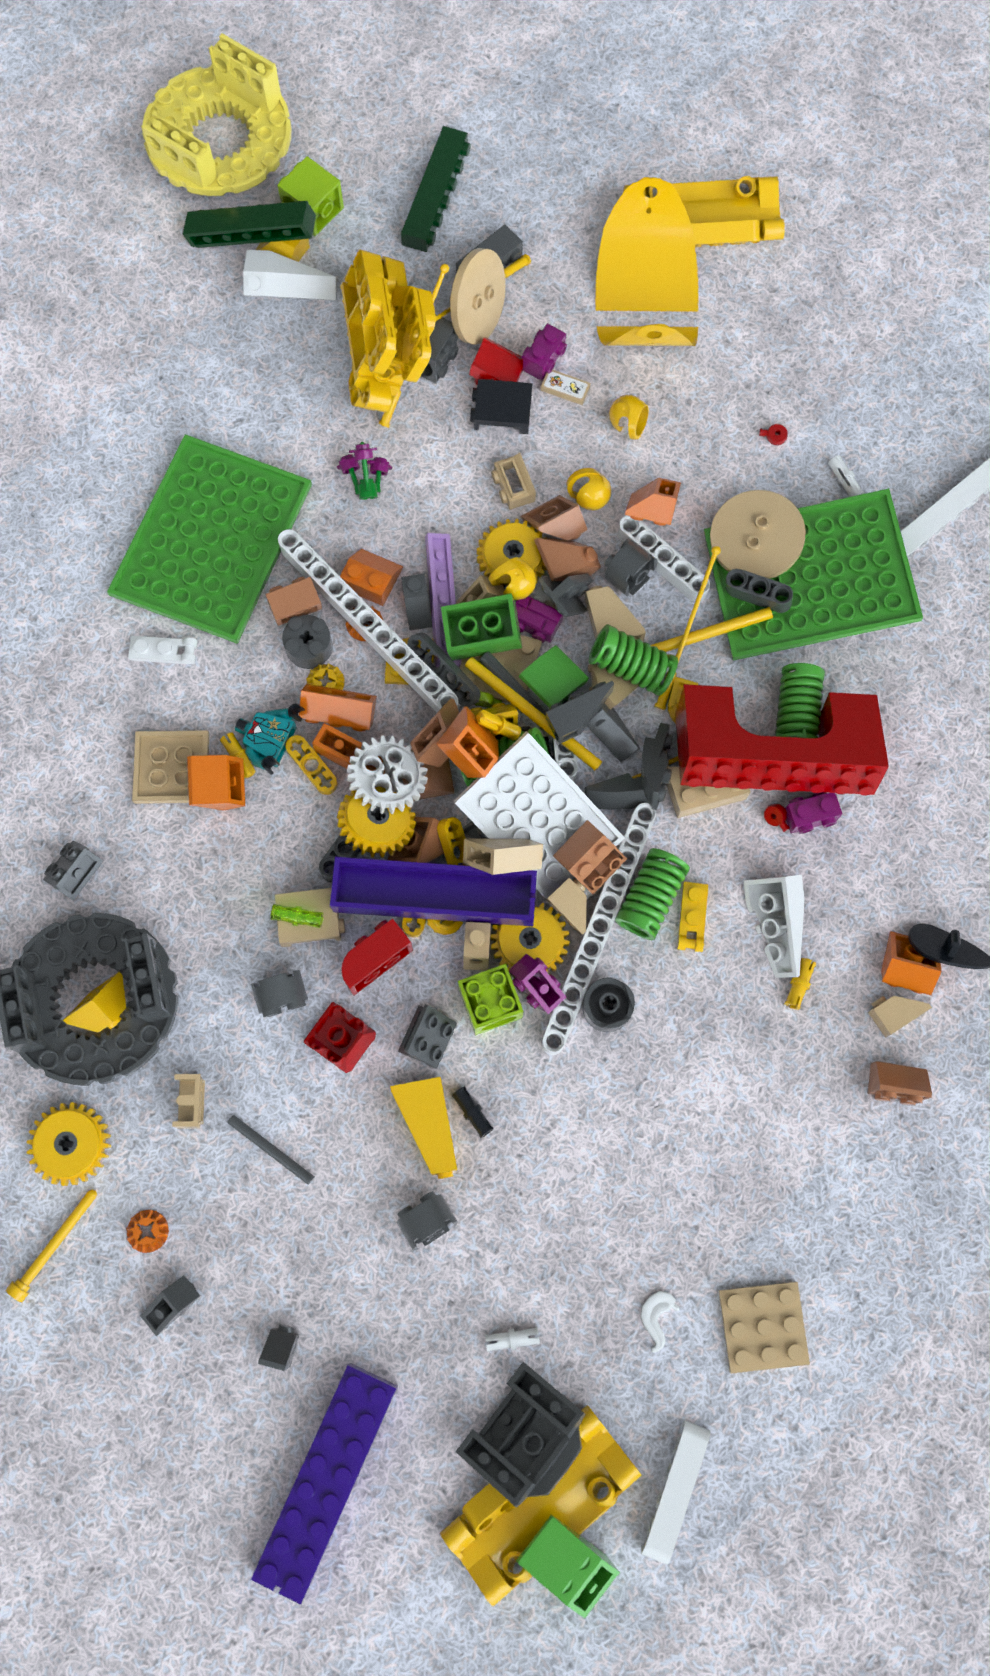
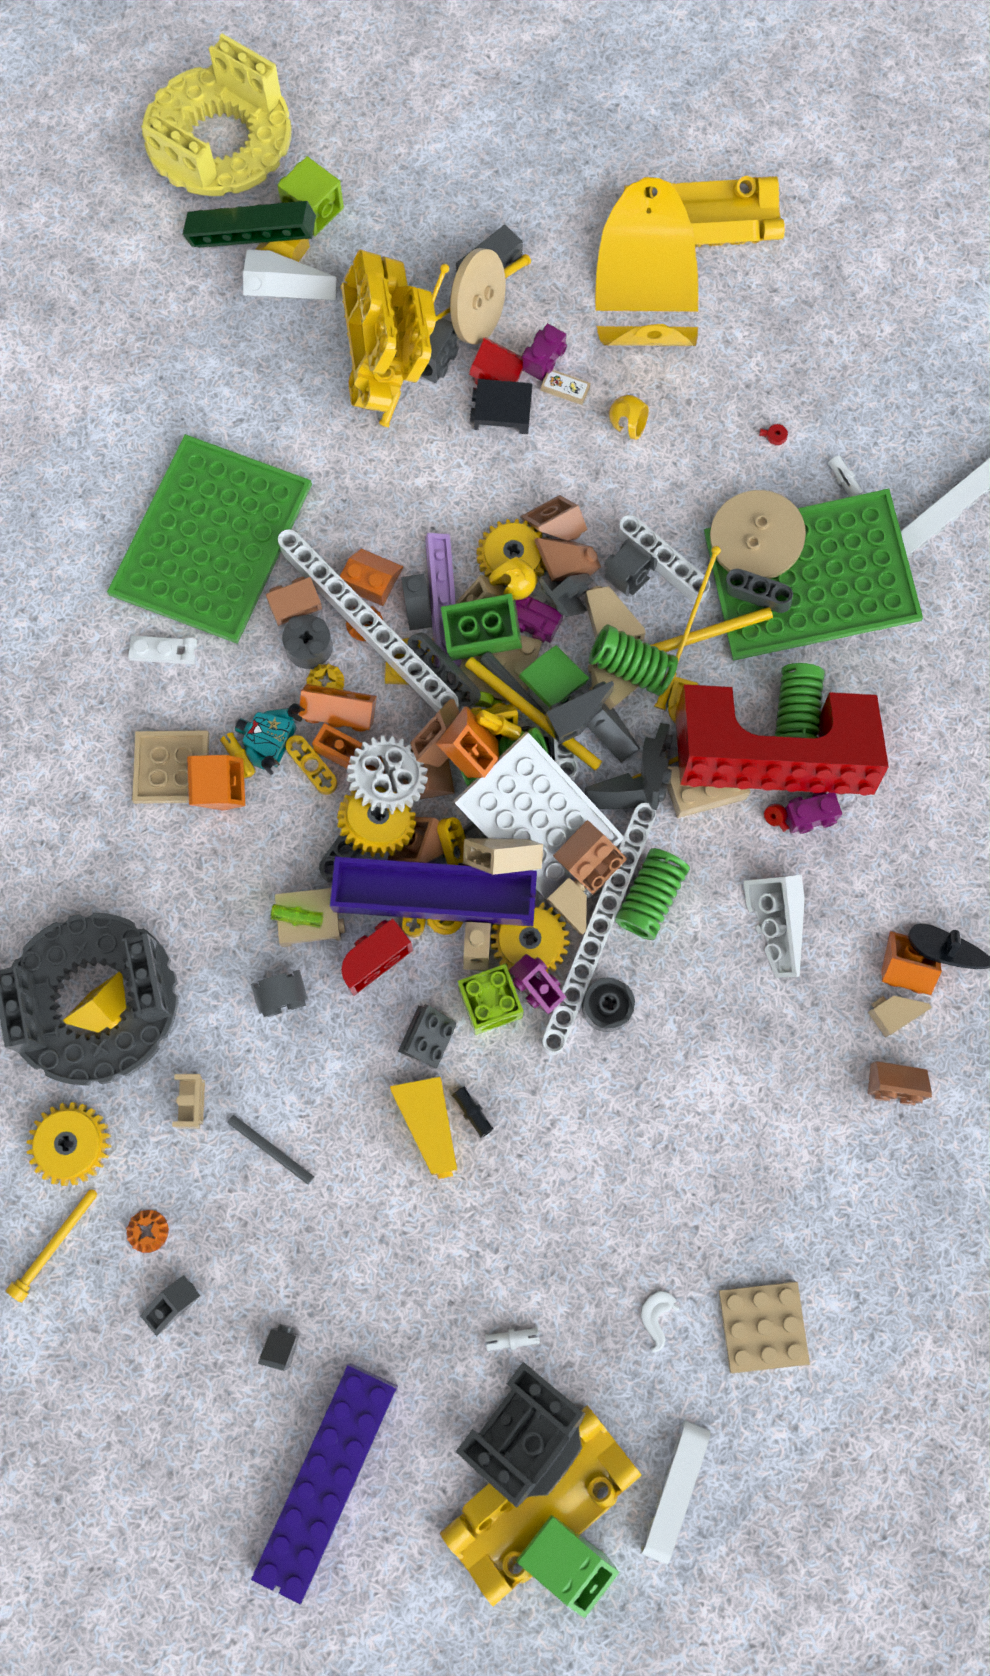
(72, 869): dark grey bracket -> none
(340, 1037): red slope -> none
(378, 466): plant -> none
(426, 1221): dark grey brick -> none
(435, 188): dark green brick -> none
(520, 498): tan window -> none
(594, 493): yellow helmet -> none
(654, 501): orange slope -> none
(692, 916): yellow plate -> none
(800, 984): yellow pin -> none

